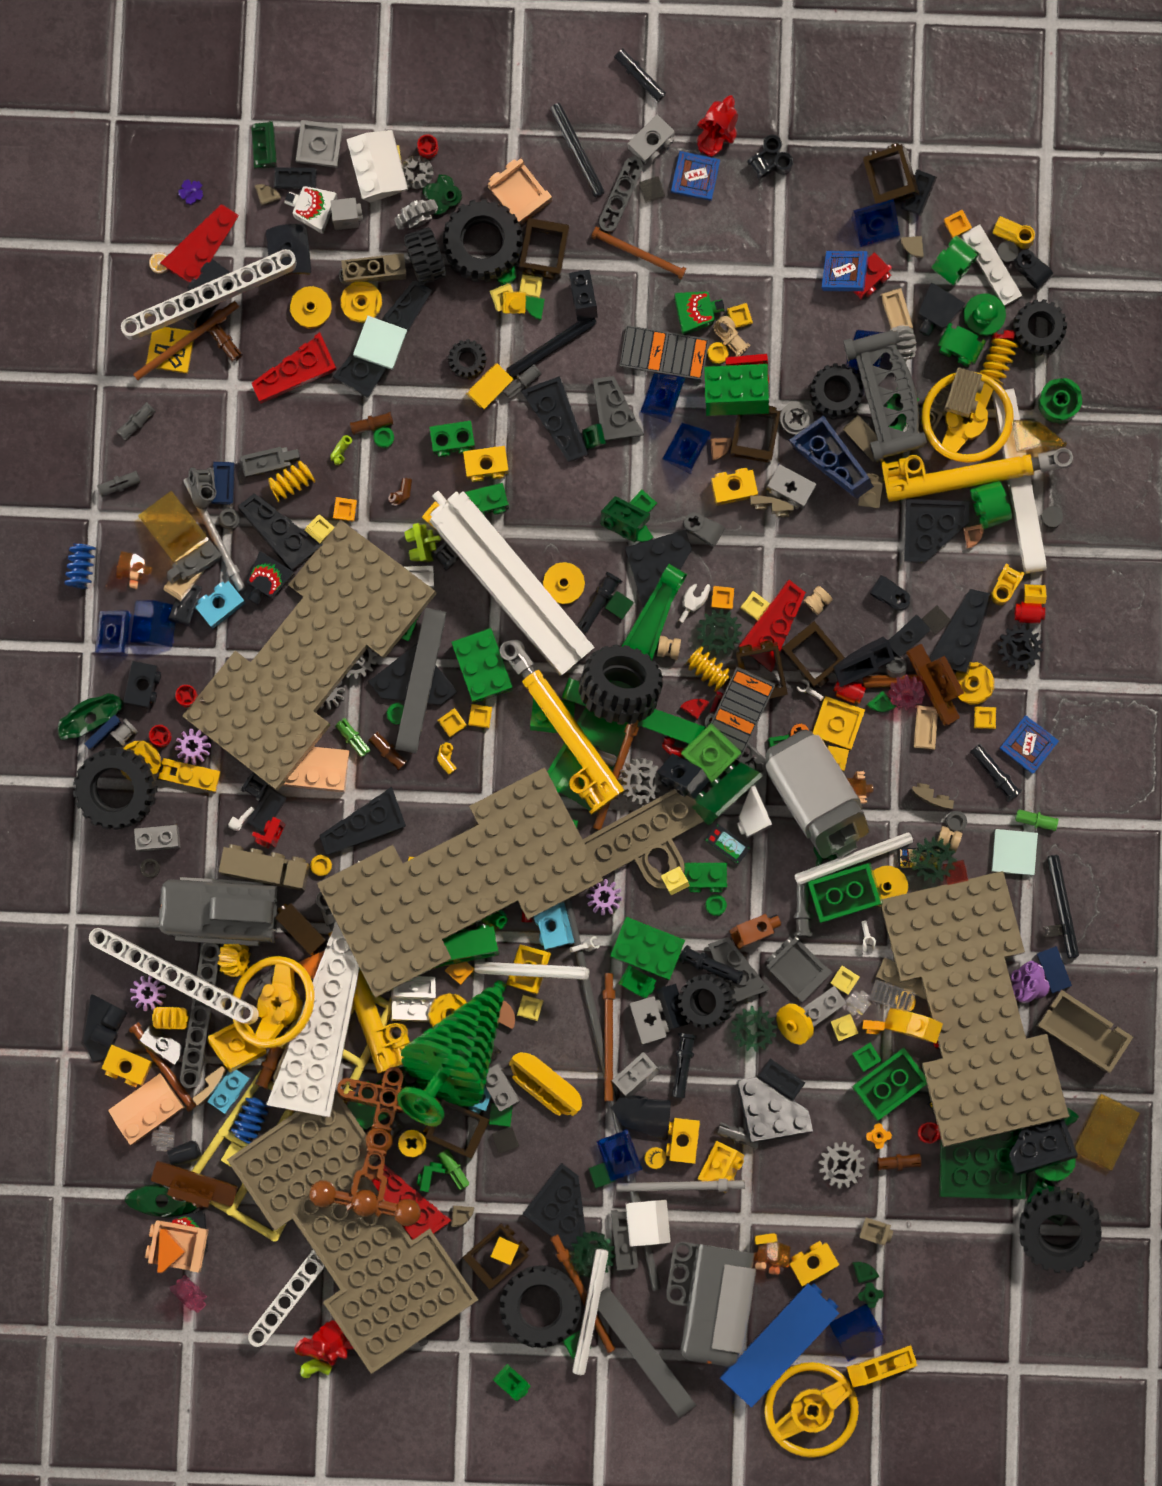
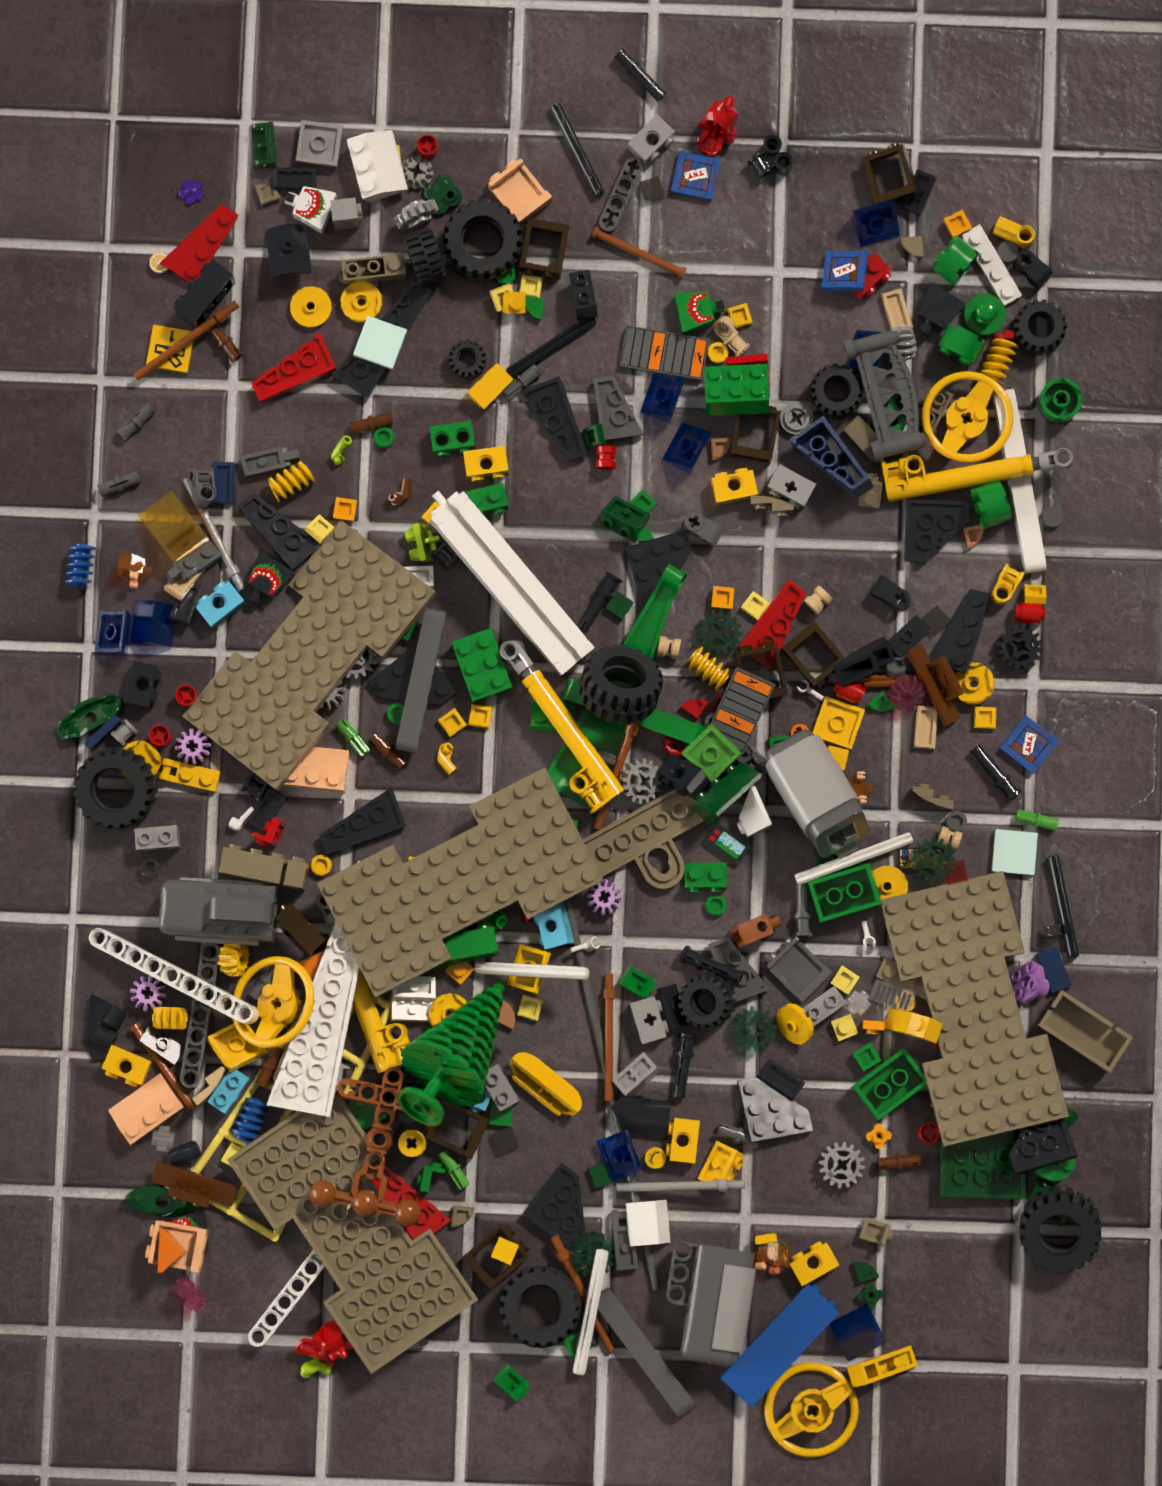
(198, 294): white beam -> none
(229, 518): dark grey plate -> none
(569, 572): yellow plate -> none
(606, 457): none -> red wheel
(647, 948): green brick -> none
(675, 880): light yellow plate -> none
(693, 603): white hand -> none
(963, 392): dark tan brick -> none
(1035, 437): clear yellow slope -> none
(1106, 1132): clear yellow plate -> none

